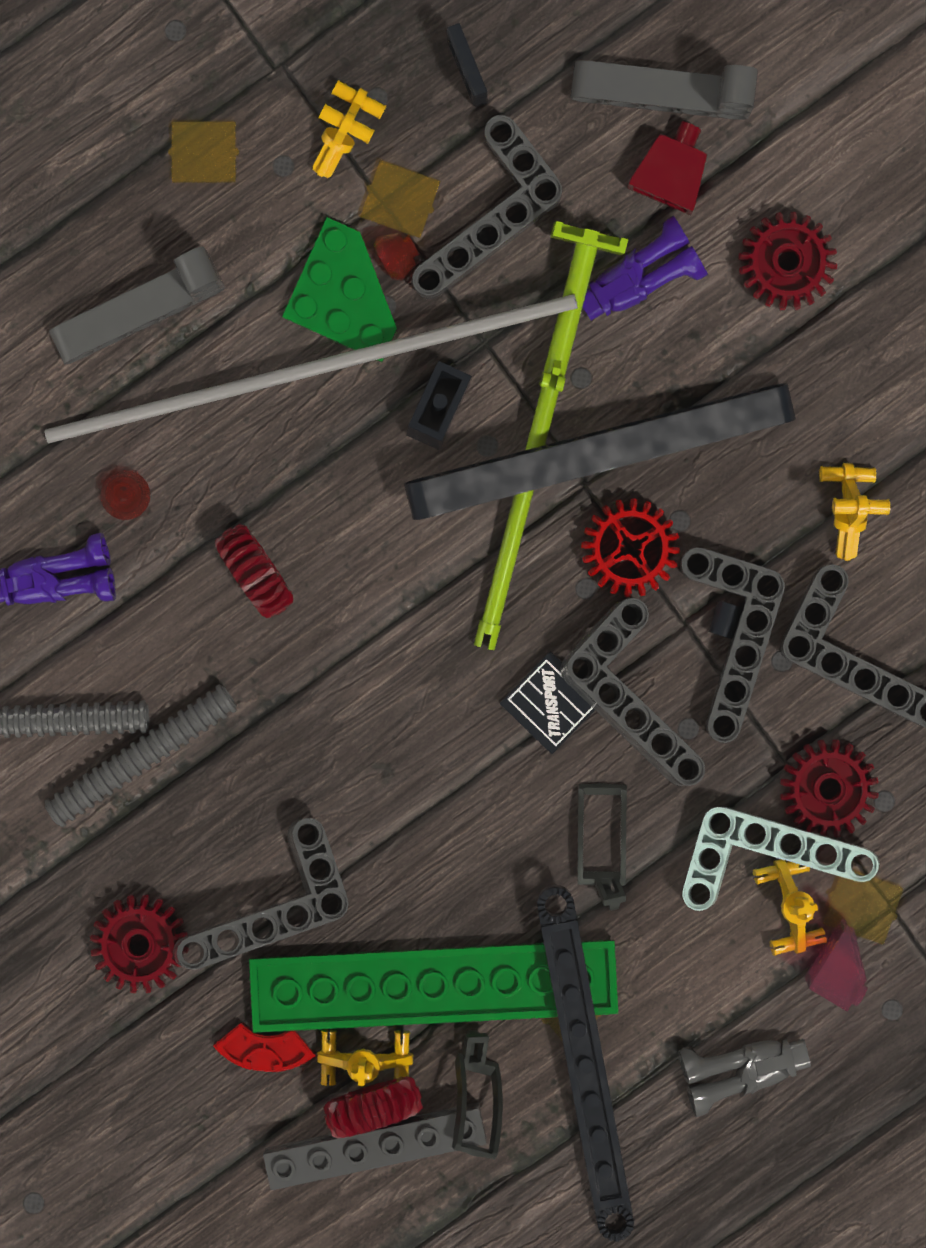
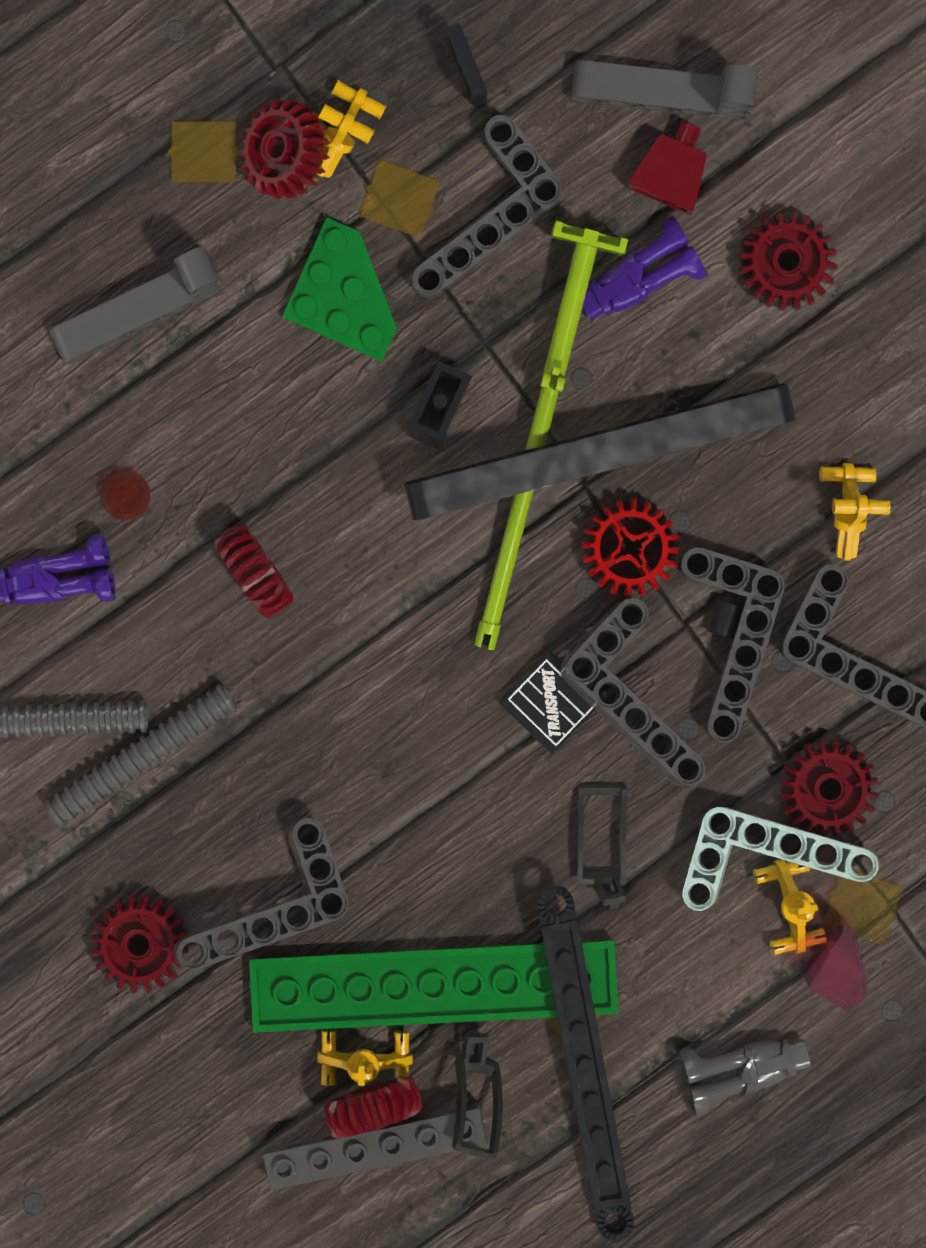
(264, 1051): red tile -> none
(284, 149): none -> dark red gear
(311, 368): light grey piece -> none
(396, 254): clear red cone -> none

